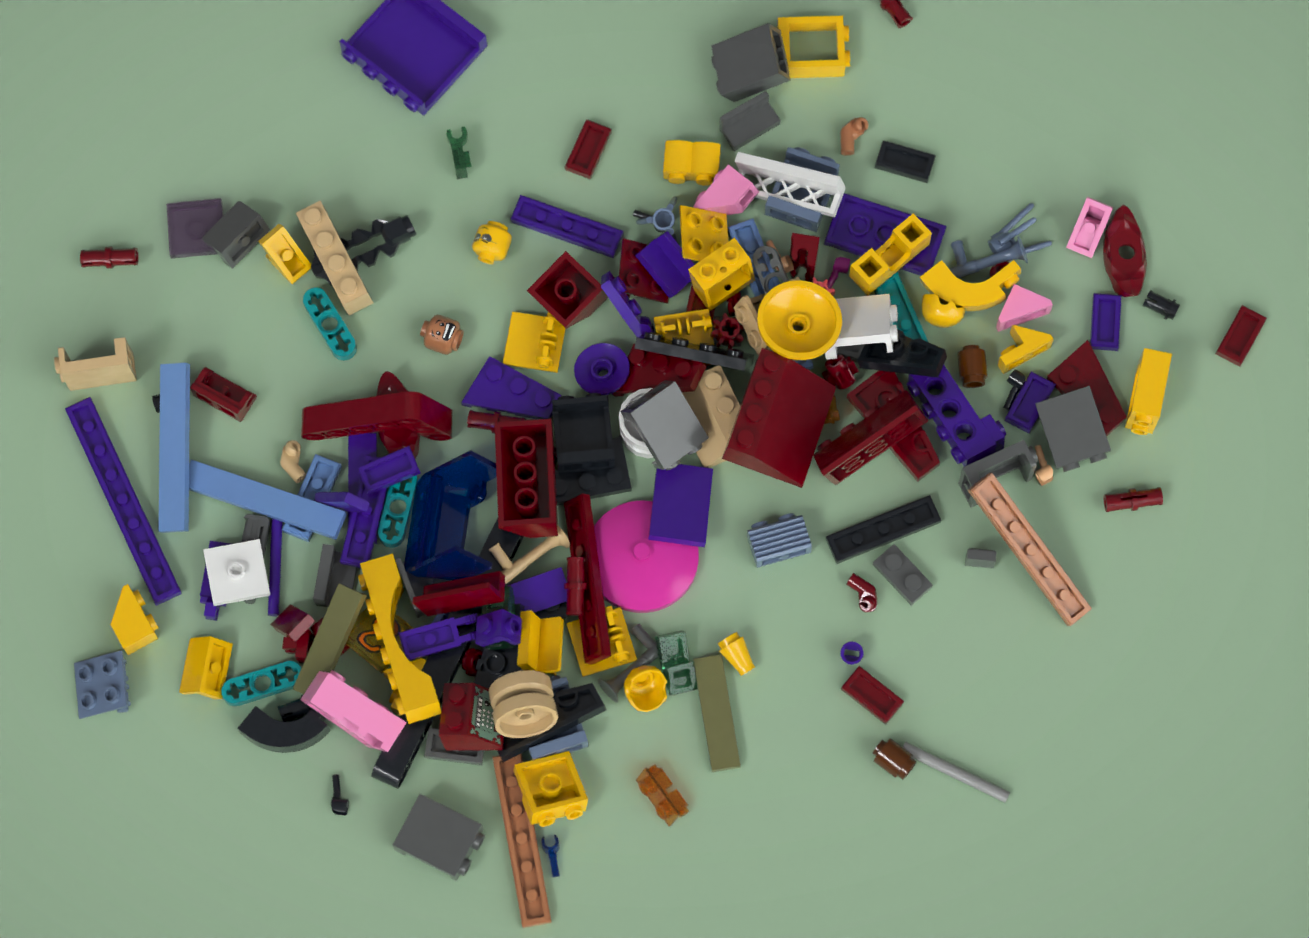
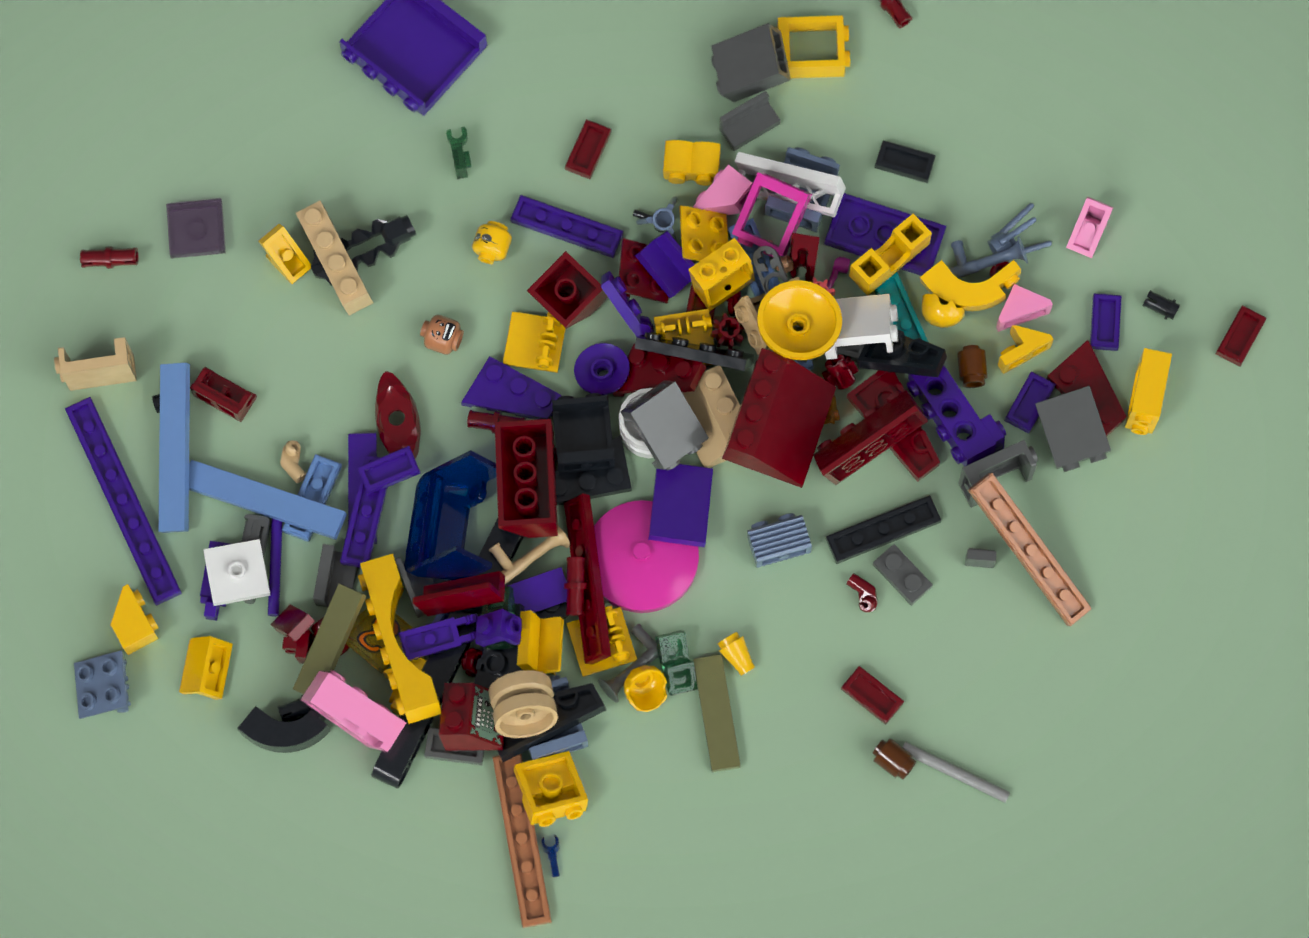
(236, 233): dark grey panel -> none
(244, 696): teal beam -> none
(313, 311): teal beam -> none
(338, 804): black hand -> none
(343, 501): dark purple tile -> none
(378, 414): dark red beam -> none
(385, 525): teal beam -> none
(439, 837): dark grey panel -> none
(653, 784): clear orange hinge -> none
(779, 187): none -> dark pink window
(850, 133): nougat arm -> none
(850, 659): dark purple hinge -> none
(1017, 380): black hand -> none
(1045, 473): light nougat hand -> none
(1125, 274): dark red piece -> none
(1133, 499): dark red pin -> none

